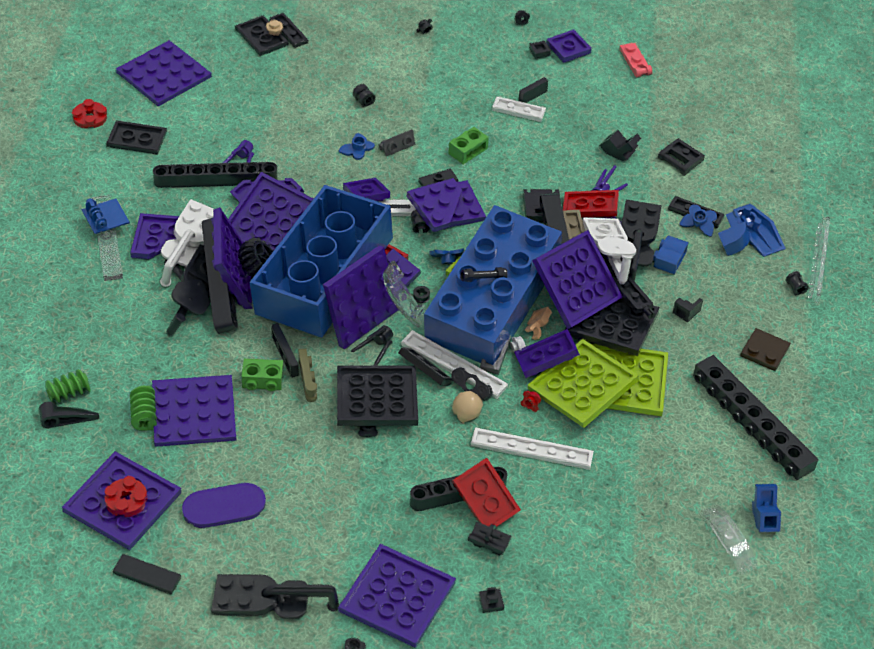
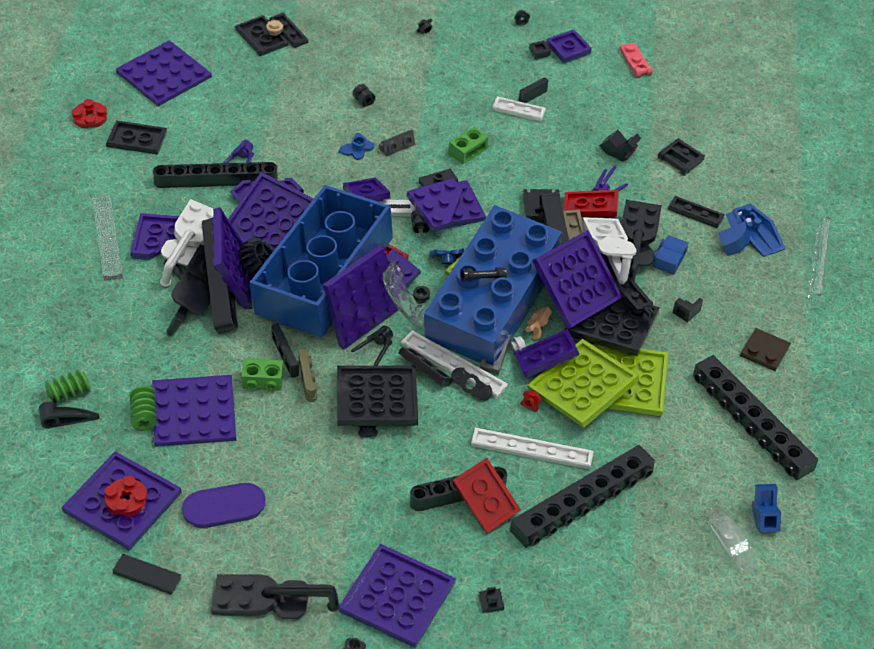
(104, 215): blue hinge -> none
(467, 406): tan hair -> none
(489, 538): black hips -> none
(582, 496): none -> black brick
(700, 218): blue animal -> none
(796, 282): black bush -> none

